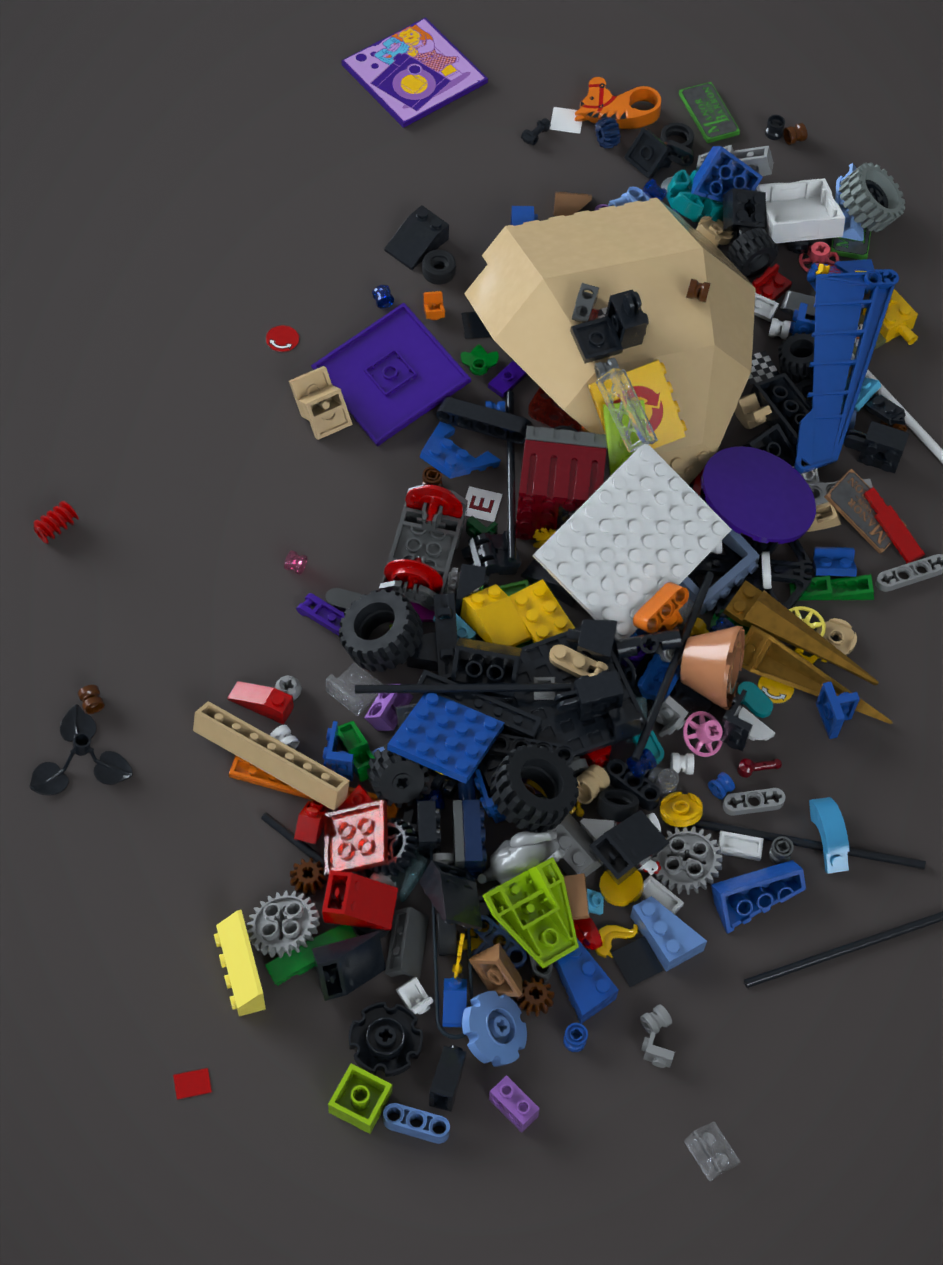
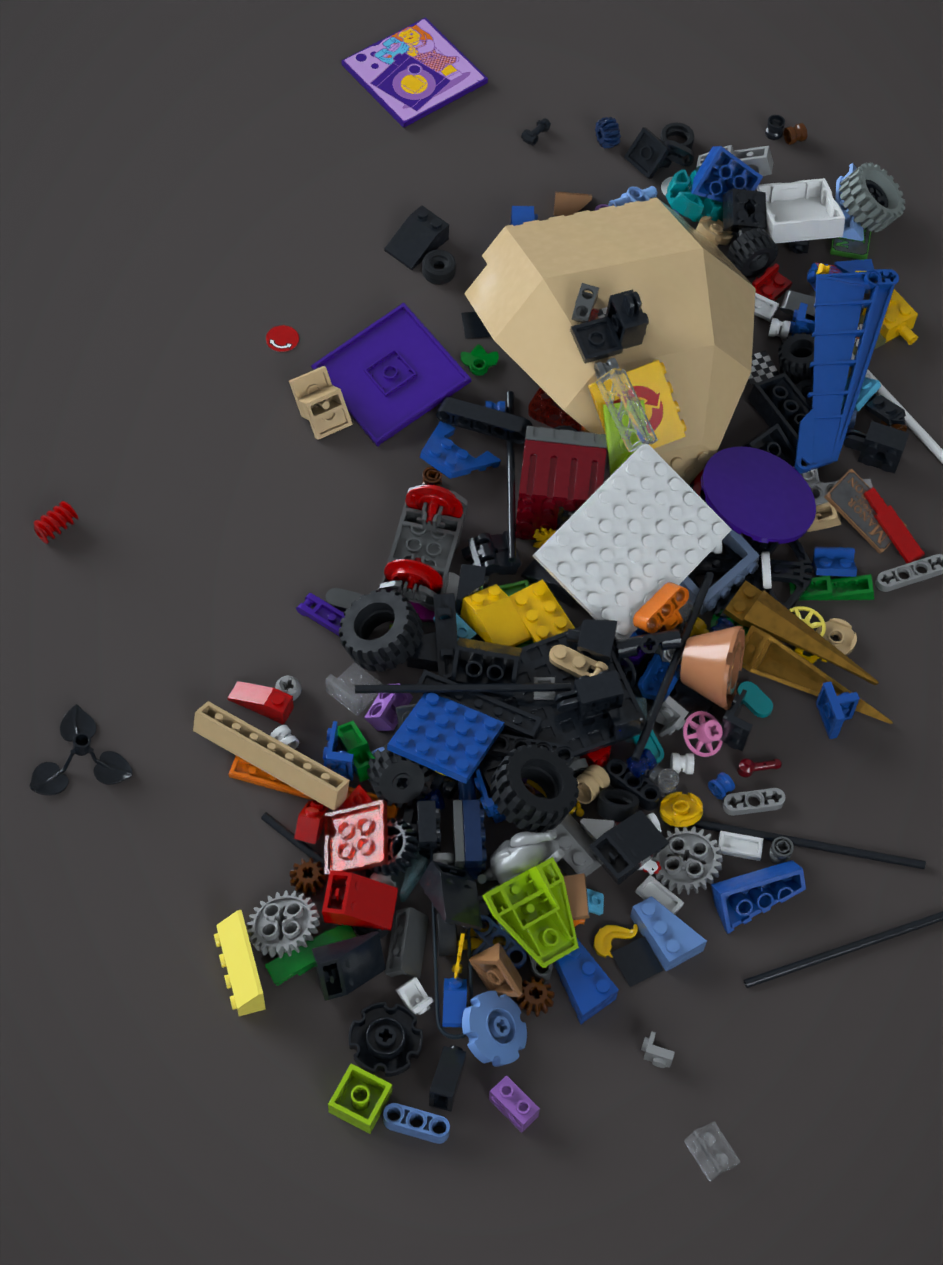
(90, 697): reddish brown wheel -> none
(192, 1083): red sticker -> none
(295, 562): clear pink wheel -> none
(383, 296): clear blue wheel -> none
(434, 305): orange bracket -> none
(453, 581): light grey gear -> none
(475, 528): dark green bracket -> none
(482, 503): white sticker -> none
(507, 379): dark purple plate -> none
(564, 120): white sticker -> none
(574, 1042): blue wheel -> none
(587, 933): red rock -> none
(602, 104): orange animal -> none
(624, 893): yellow tile -> none
(654, 190): clear blue bush -> none
(656, 1019): light grey wheel -> none
(698, 290): reddish brown wheel -> none
(709, 112): tile -> none
(749, 411): tan brick -> none
(759, 729): white tile -> none
(774, 690): yellow sticker -> none
(820, 253): coral wheel -> none
(833, 833): dark azure arch -> none

